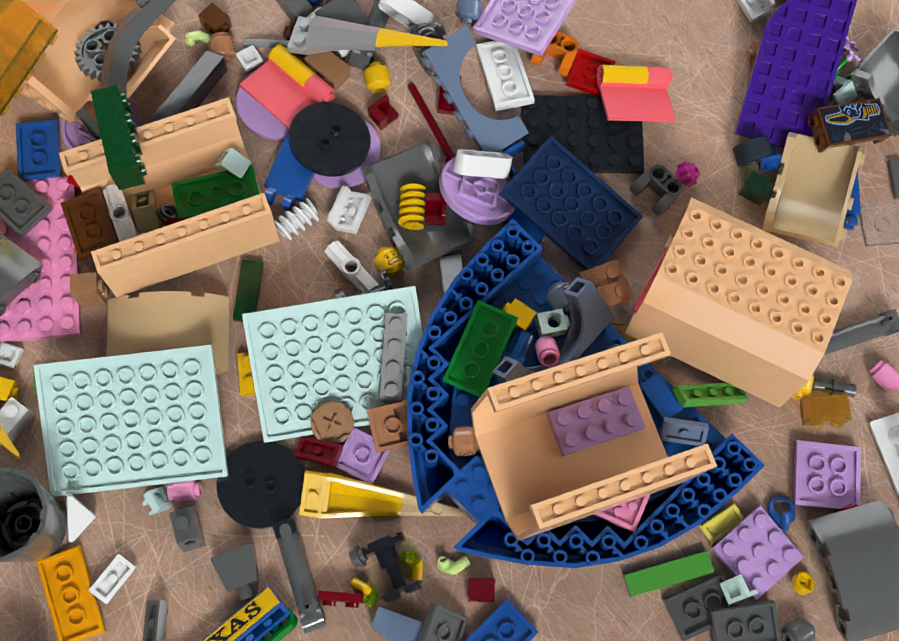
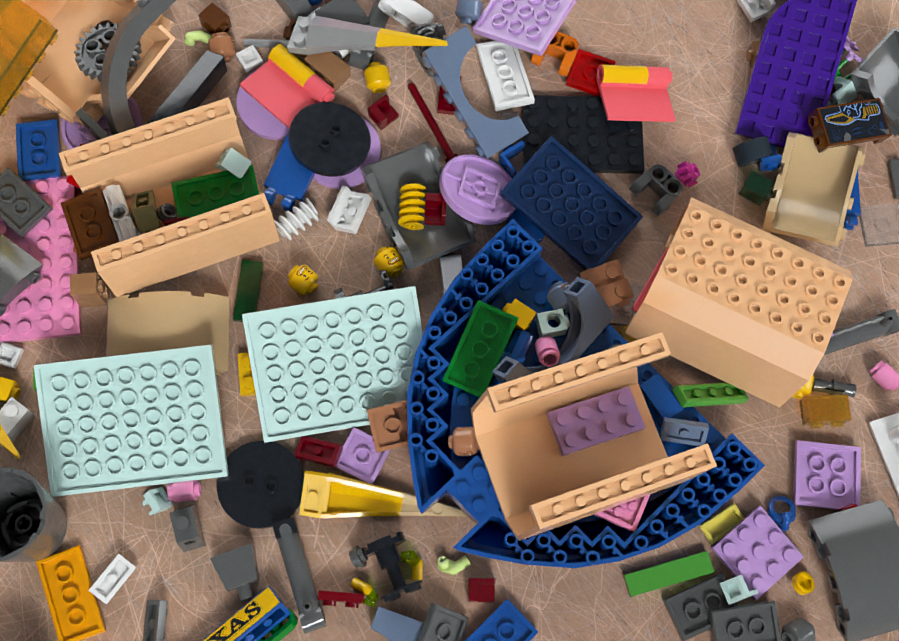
(77, 517): white slope -> none
(119, 137): dark green brick -> none
(303, 280): none -> yellow head
(332, 422): medium nougat tile -> none
(342, 259): white piece -> none
(393, 356): light grey plate -> none
(482, 163): white beam -> none

